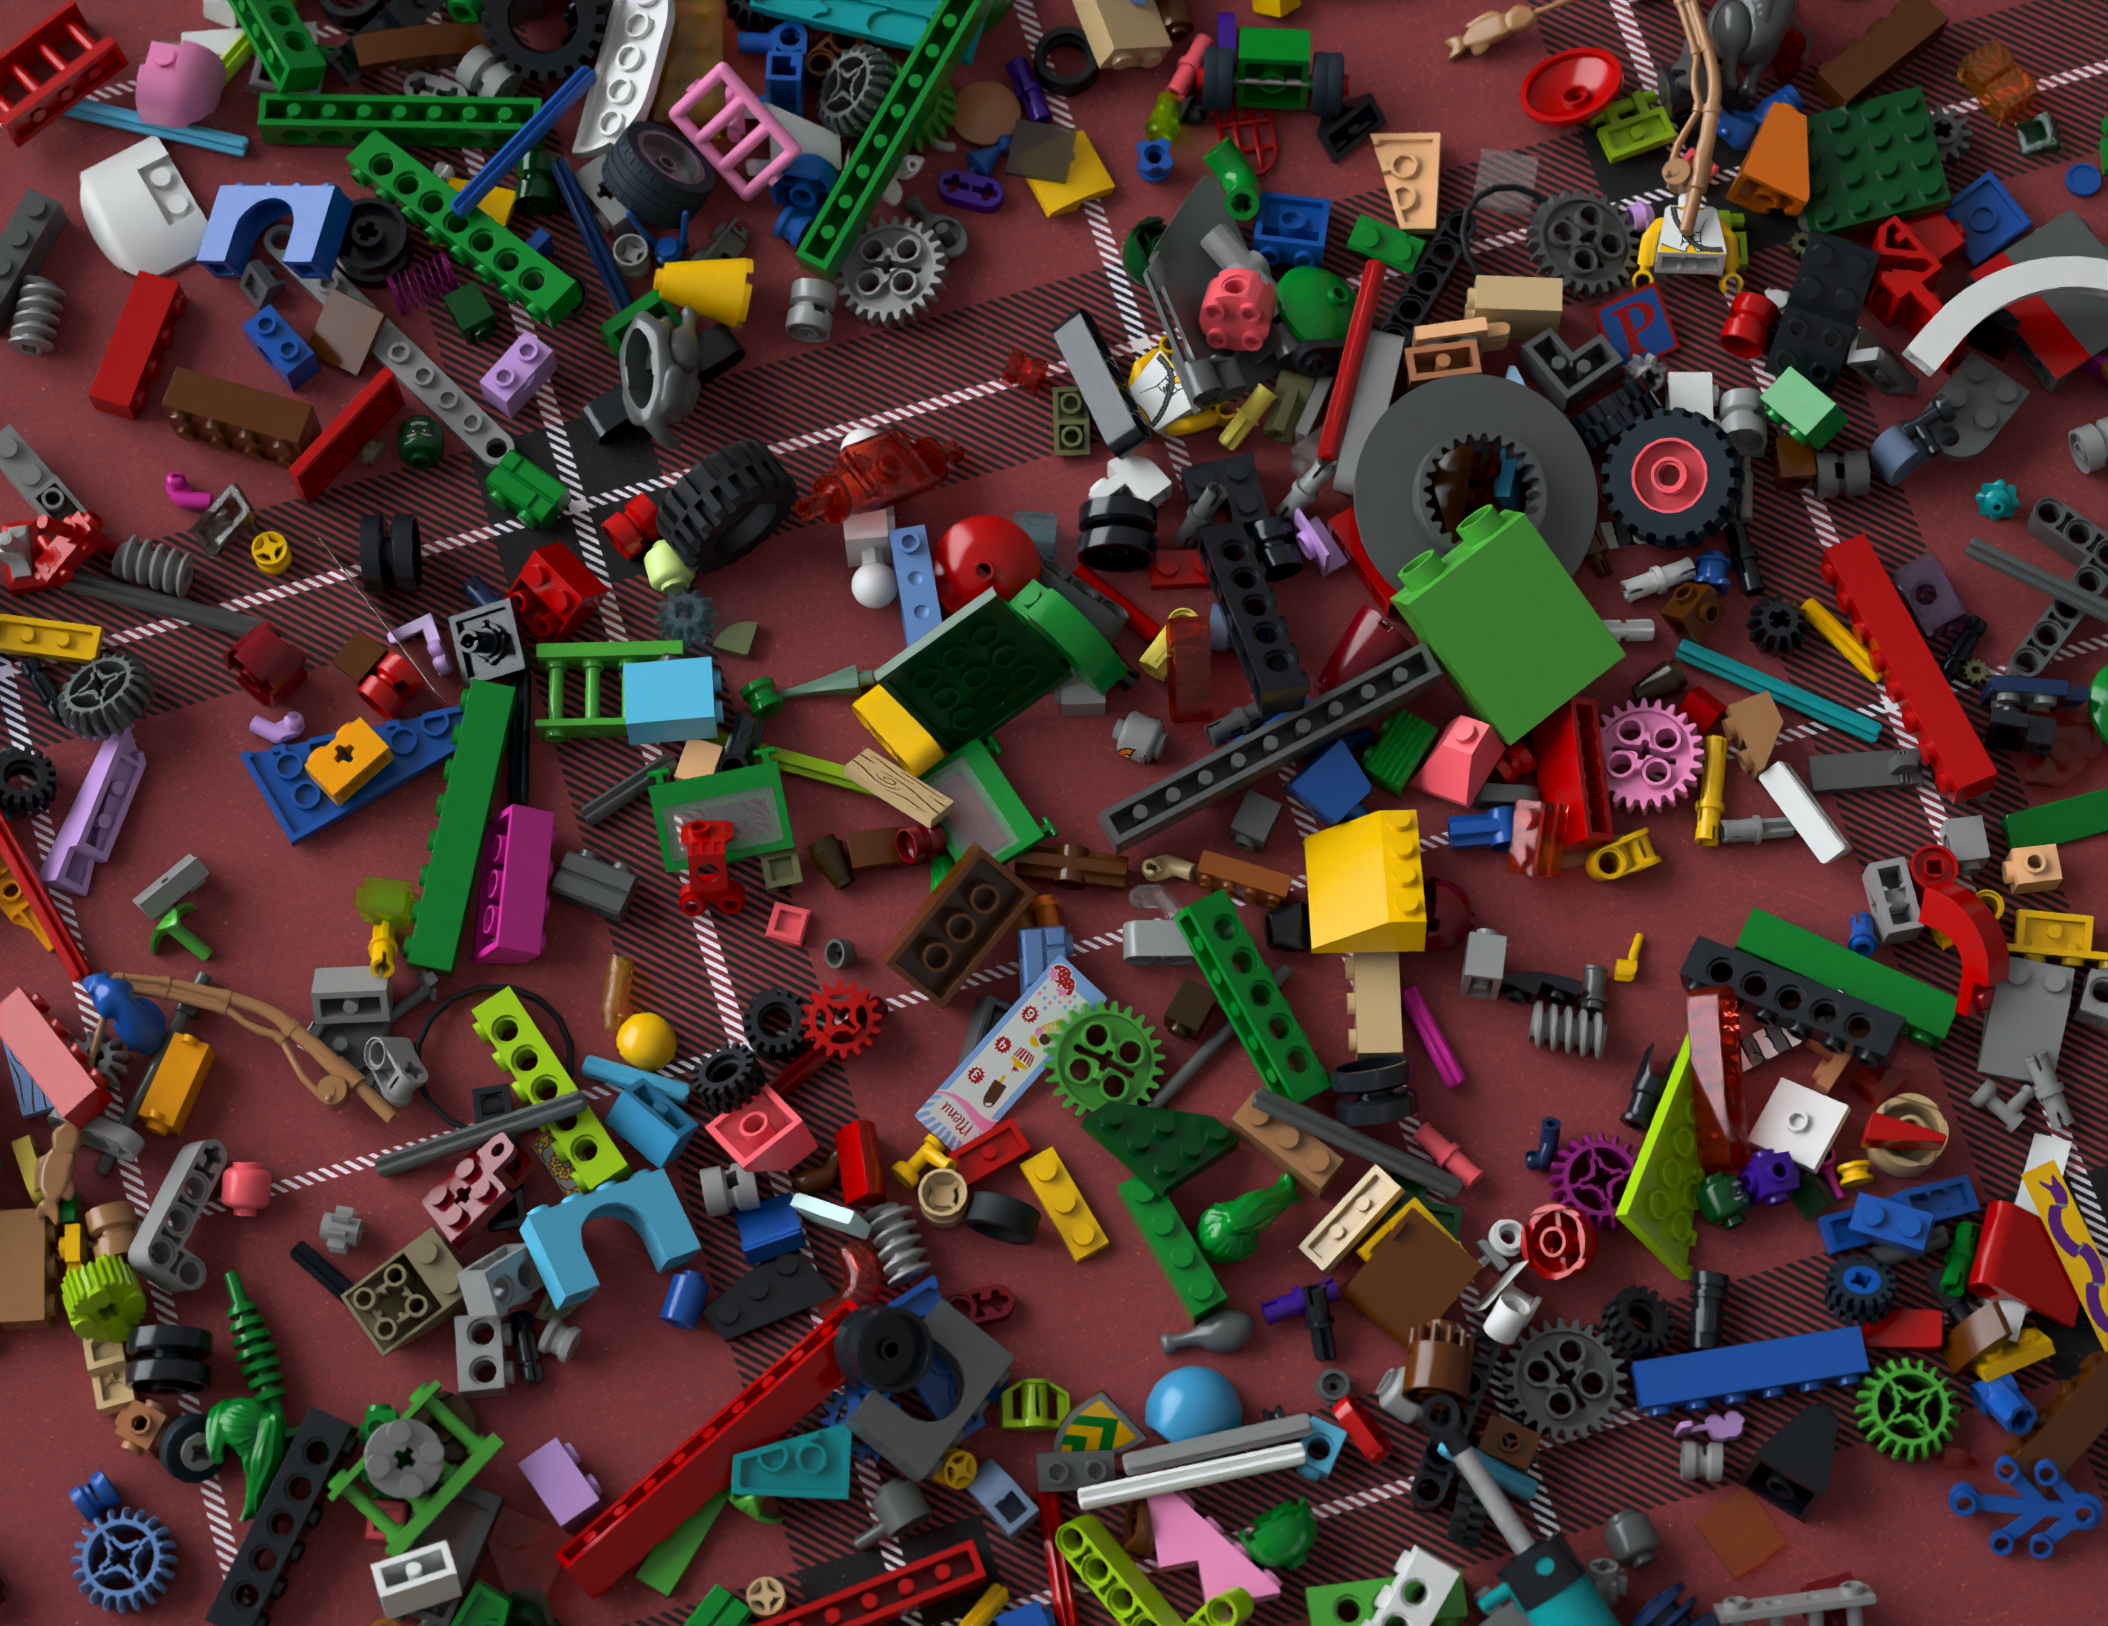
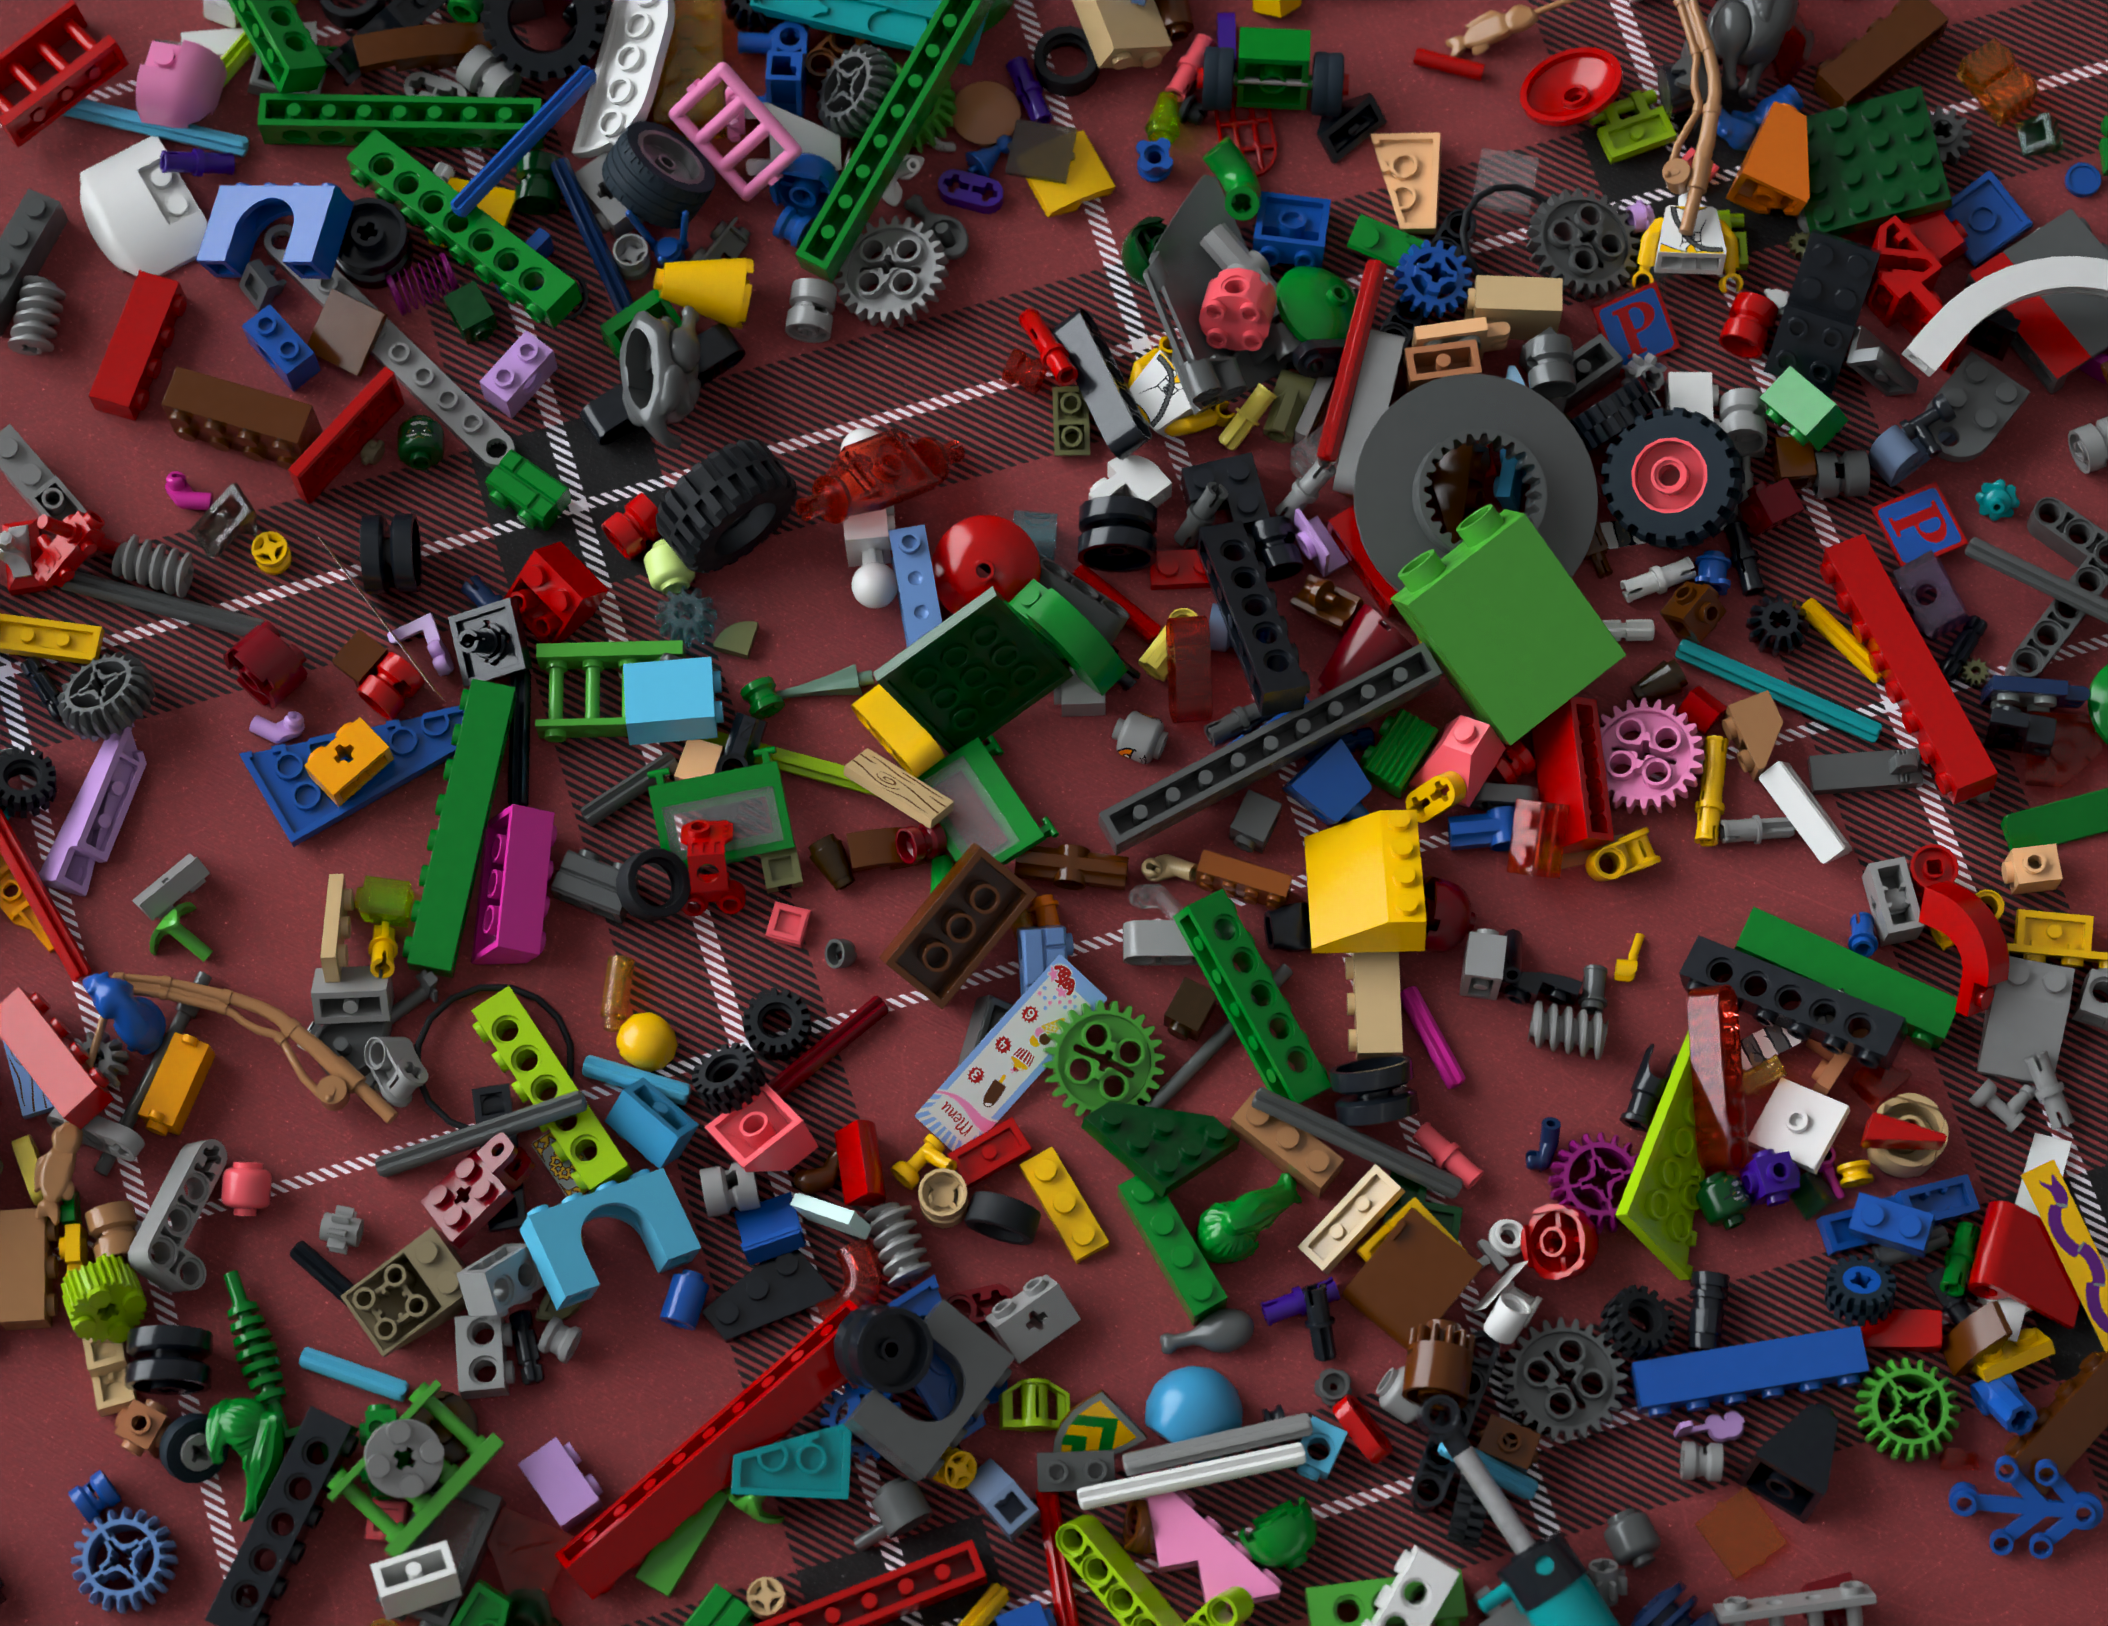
(197, 162): none -> dark purple pin
(336, 928): none -> tan plate
(354, 1374): none -> medium azure axle
(676, 872): none -> black tyre
(852, 1008): red gear -> none
(1050, 1313): none -> light grey brick
(1052, 354): none -> red pin
(1327, 602): none -> reddish brown hips
(1418, 283): none -> blue gear
(1438, 802): none -> yellow beam
(1449, 64): none -> red piece
(1513, 956): none -> black piece
(1550, 367): none -> dark grey wheel
(1763, 1075): none -> clear yellow pin
(1770, 506): none -> dark red brick
(1919, 524): none -> piece
(1967, 842): light grey brick -> none

